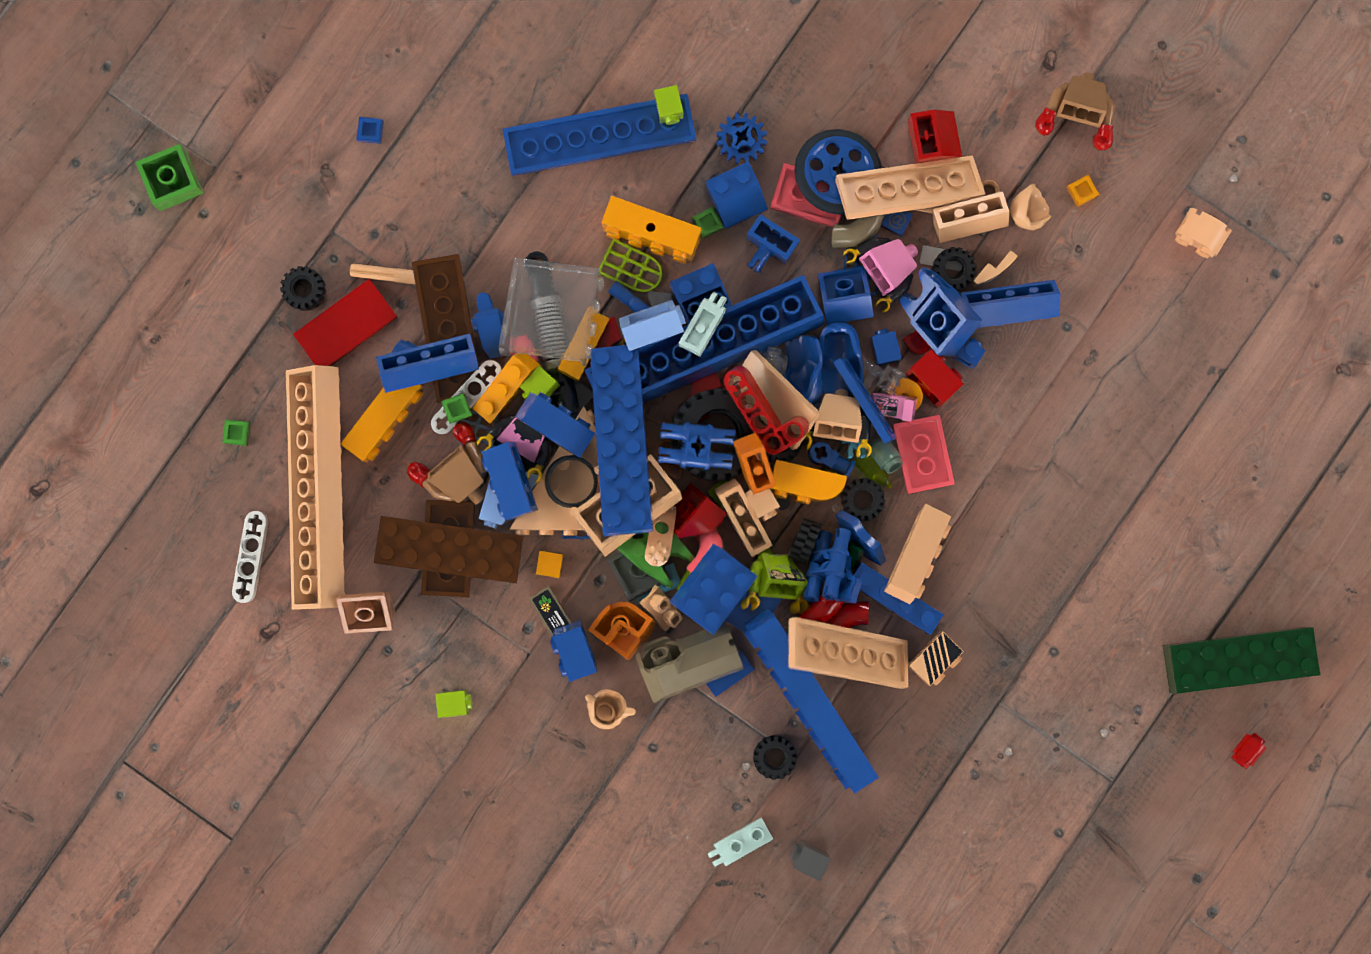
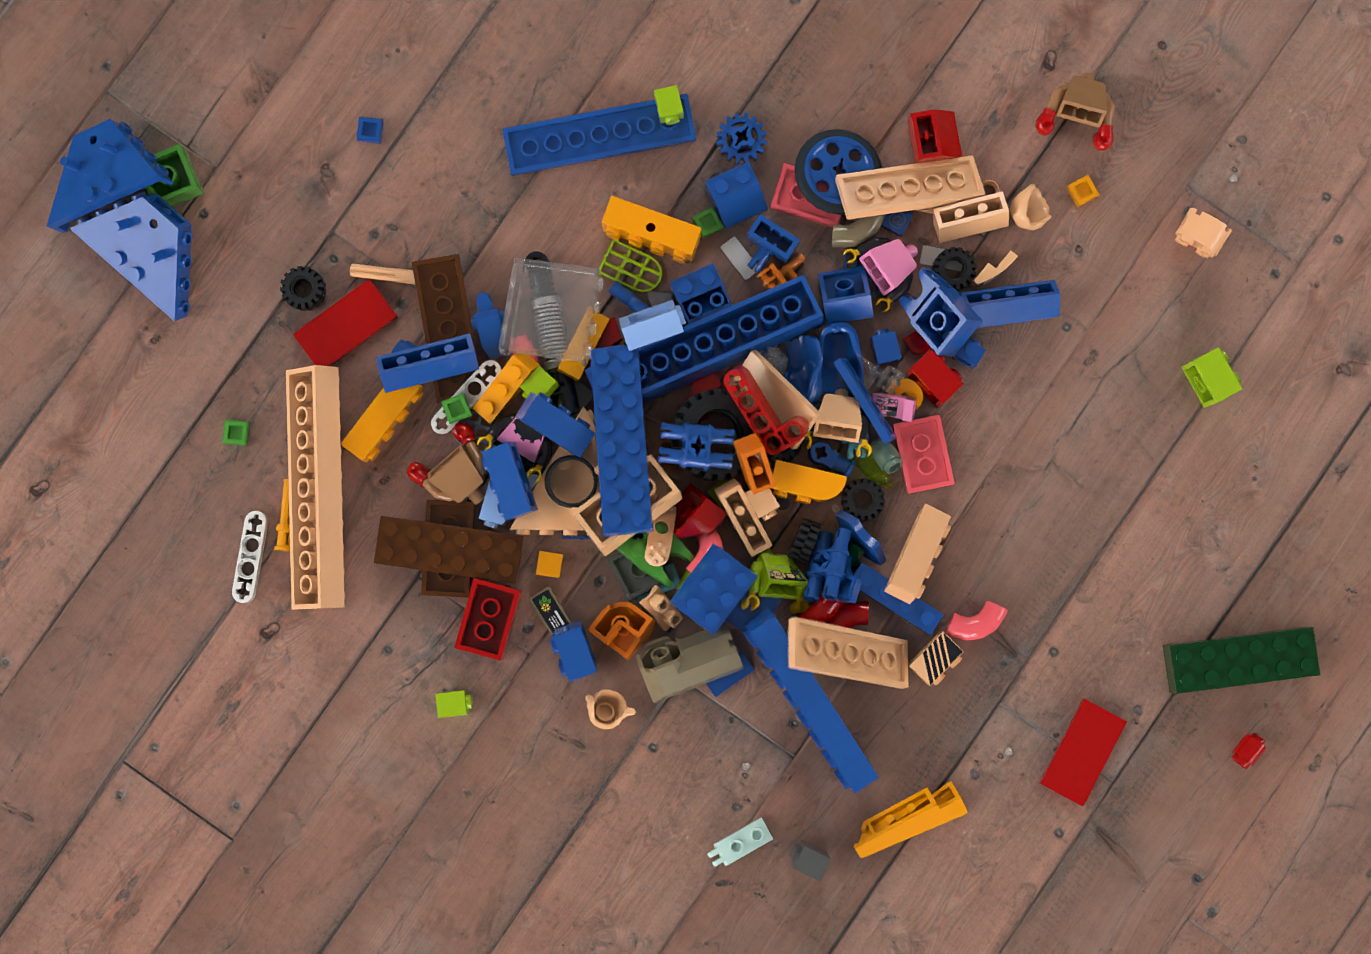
(100, 169): none -> blue piece
(147, 256): none -> piece
(283, 528): none -> light orange pin
(366, 612): nougat slope -> none
(488, 619): none -> red brick
(703, 324): light aqua hinge -> none
(738, 257): none -> white sticker
(776, 276): none -> orange arm
(789, 757): black tyre -> none
(910, 818): none -> light orange wedge
(976, 626): none -> coral cylinder
(1083, 752): none -> red tile
(1212, 377): none -> lime brick

